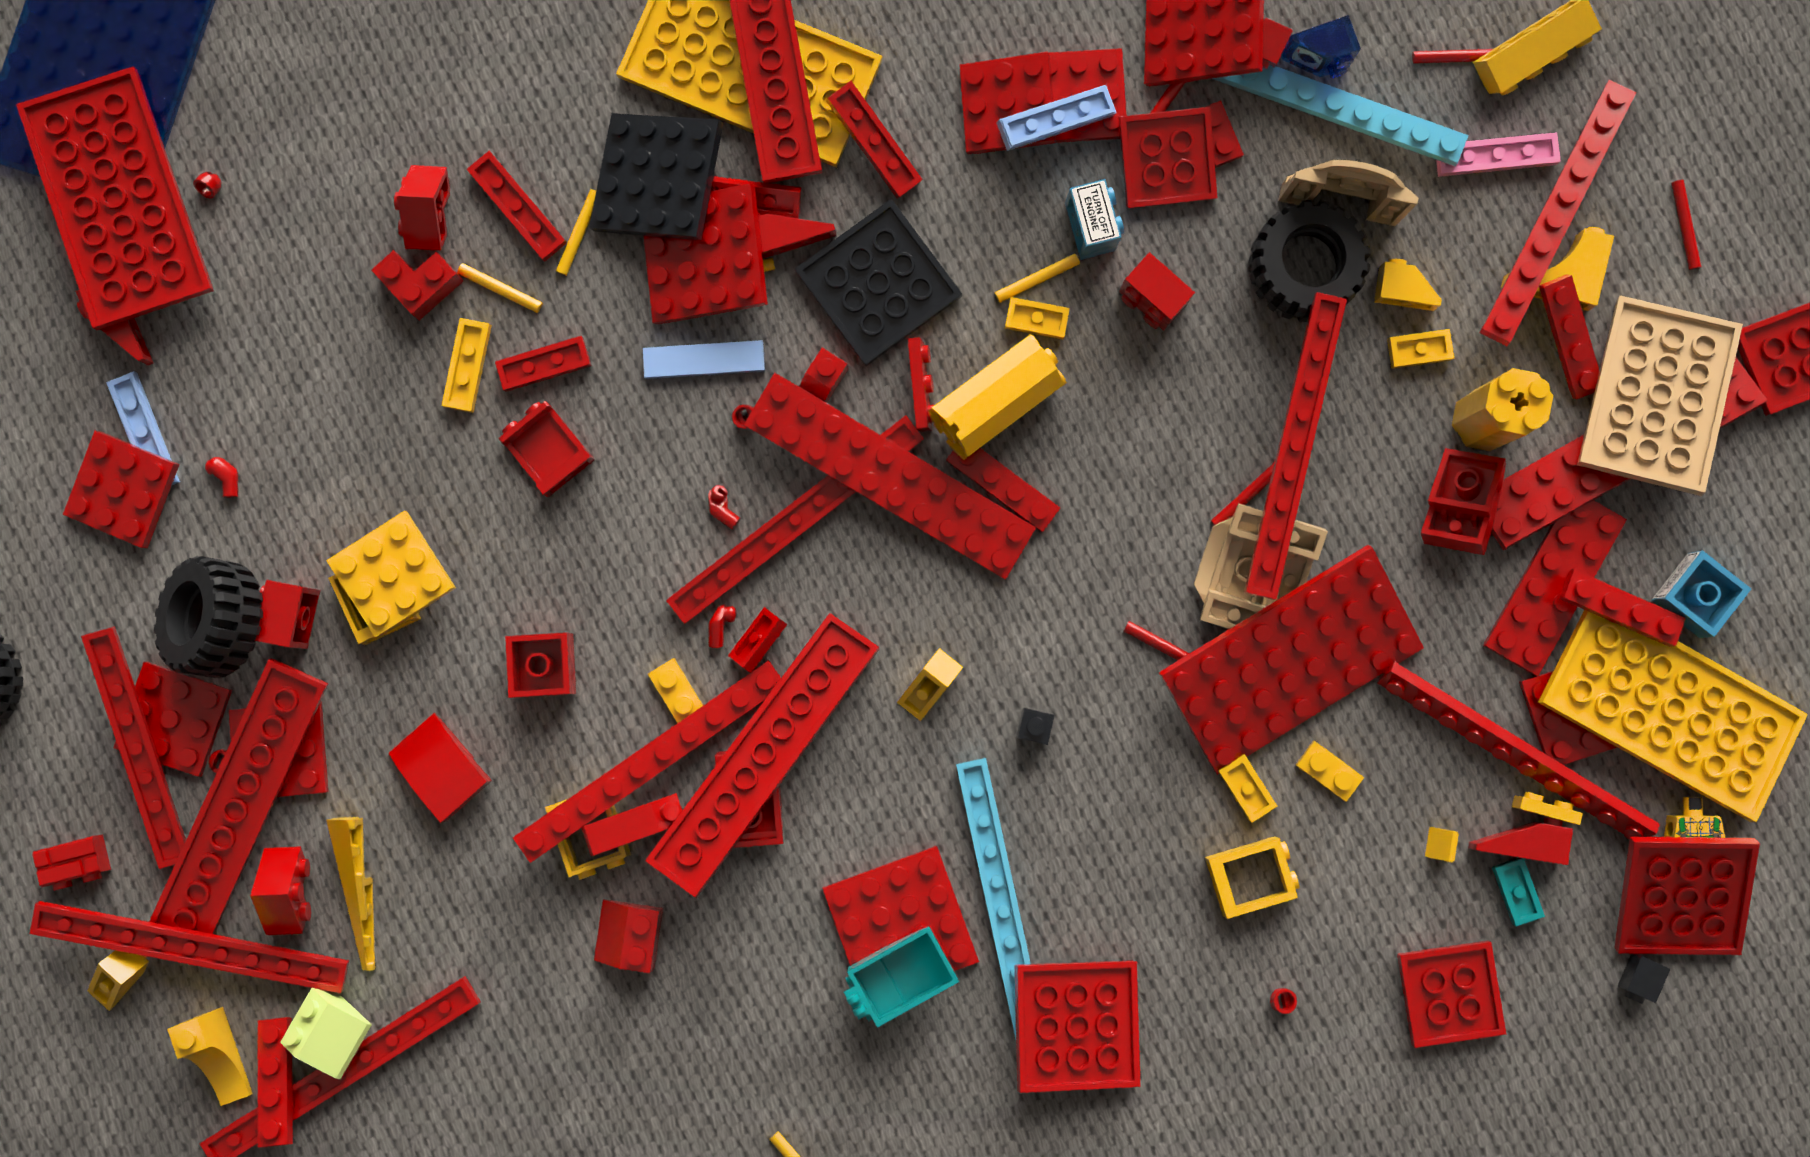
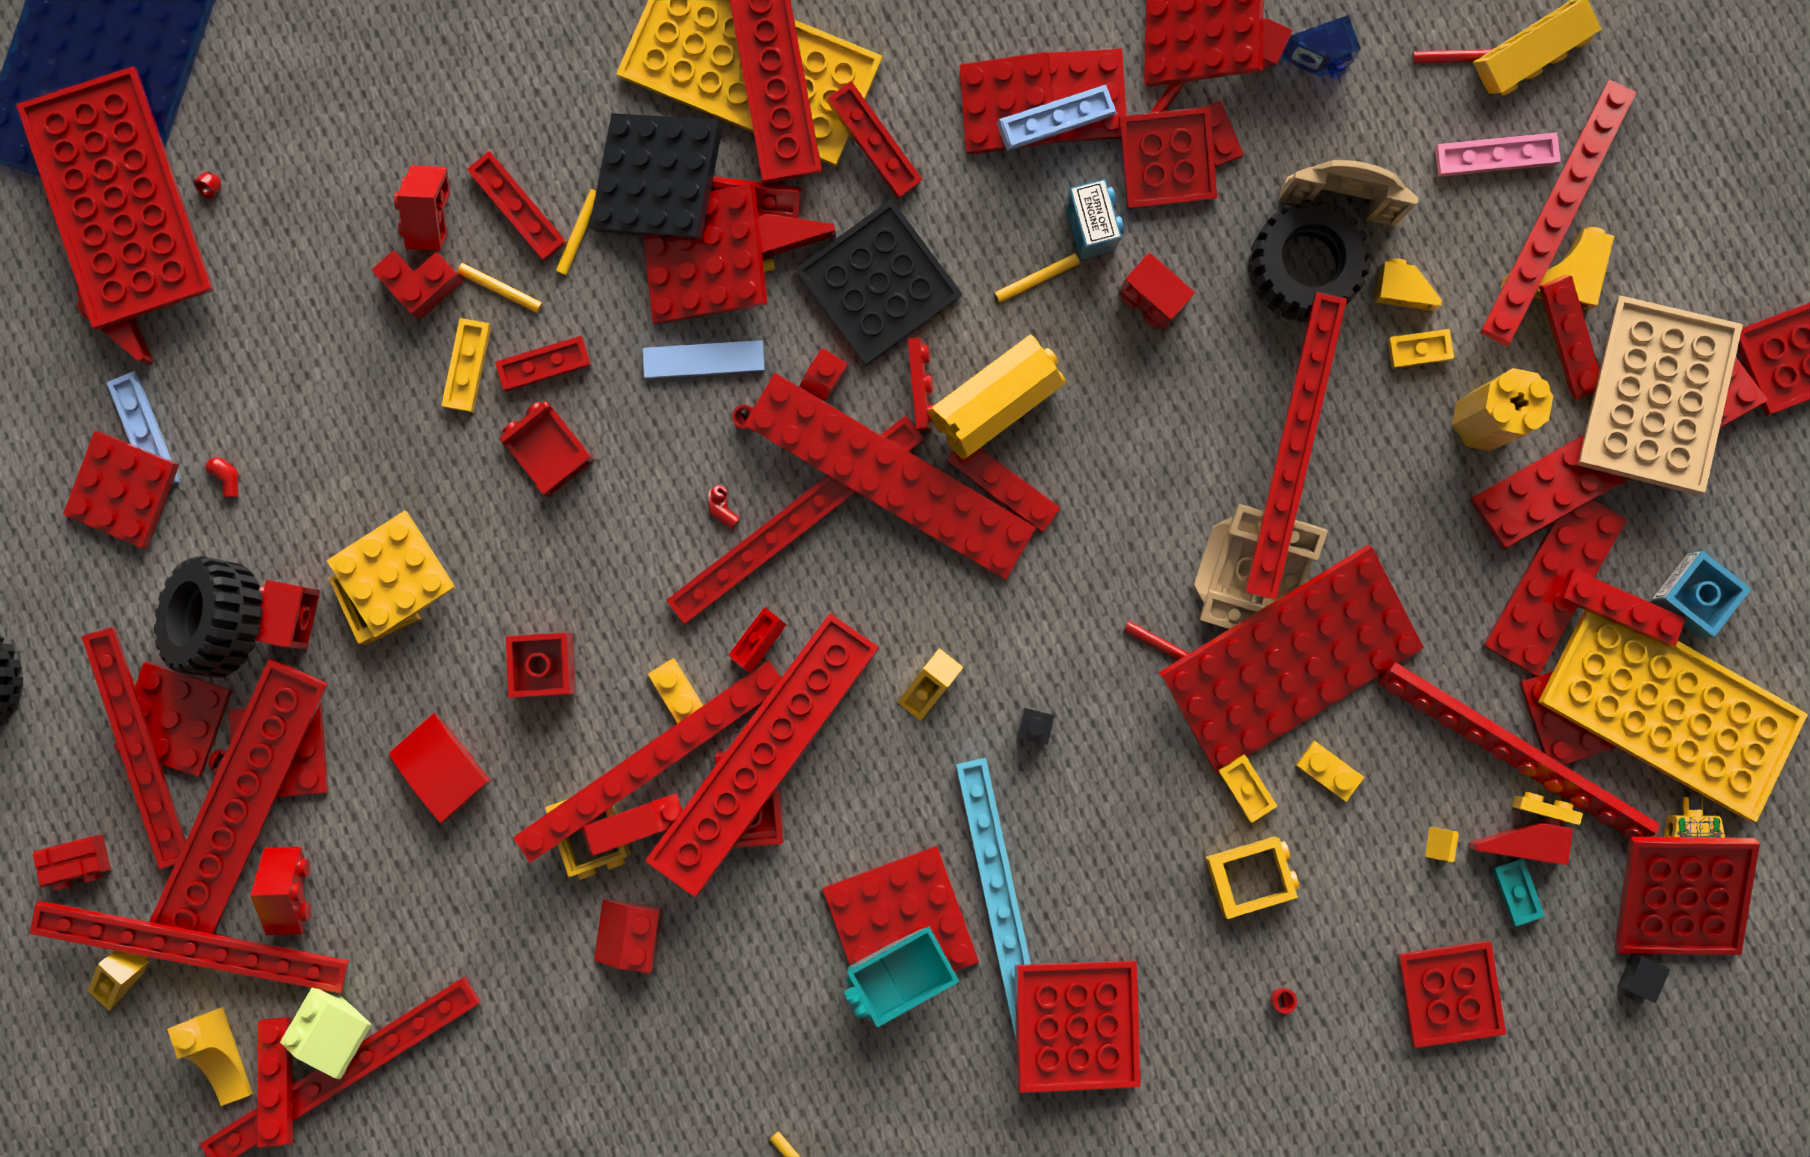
(348, 848): yellow wedge -> none
(716, 625): red arm -> none
(1037, 318): yellow plate -> none
(1245, 496): red bar -> none
(1353, 112): medium azure plate -> none
(1464, 501): red slope -> none
(1686, 224): red bar -> none

